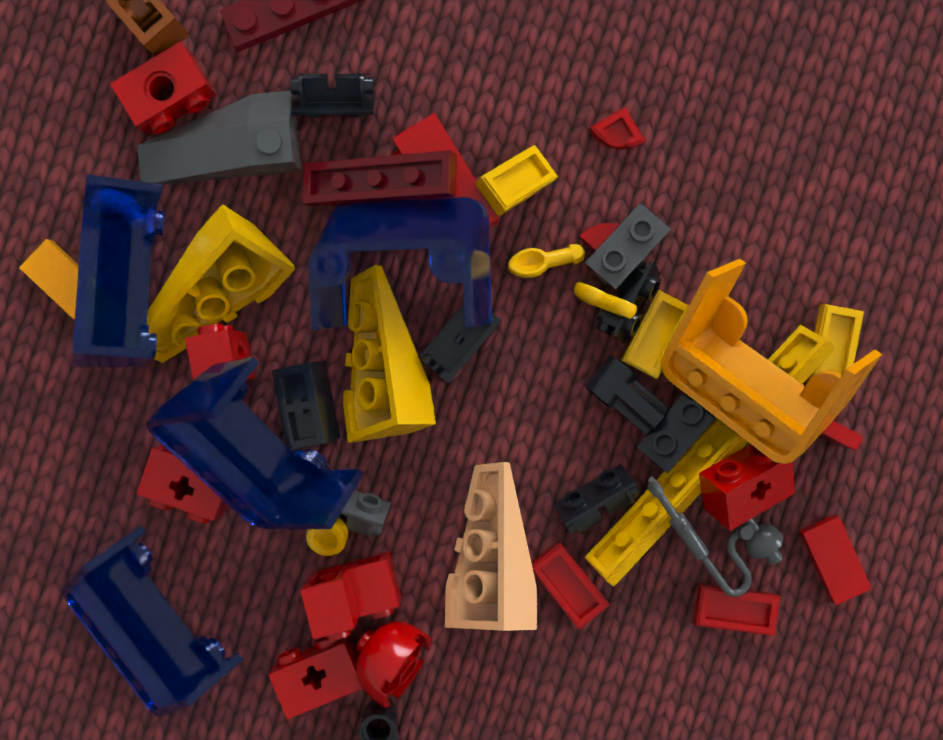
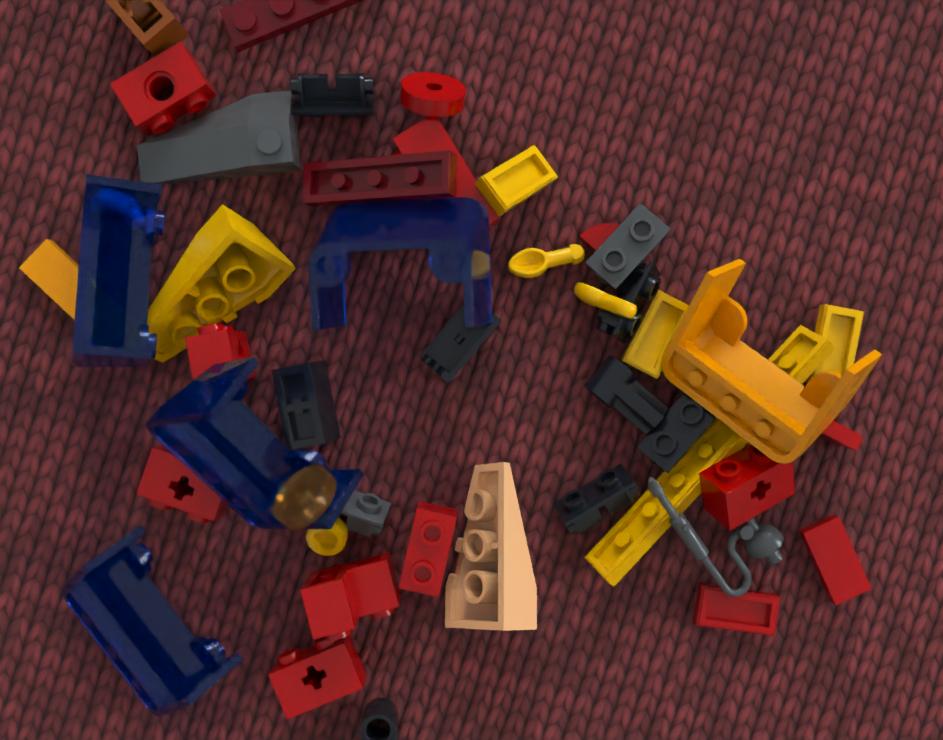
(304, 497): none -> clear orange piece
(388, 381): yellow wedge -> none
(390, 659): red cylinder -> none
(428, 549): none -> red brick
(432, 94): none -> red piece
(569, 585): red tile -> none
(618, 131): red tile -> none

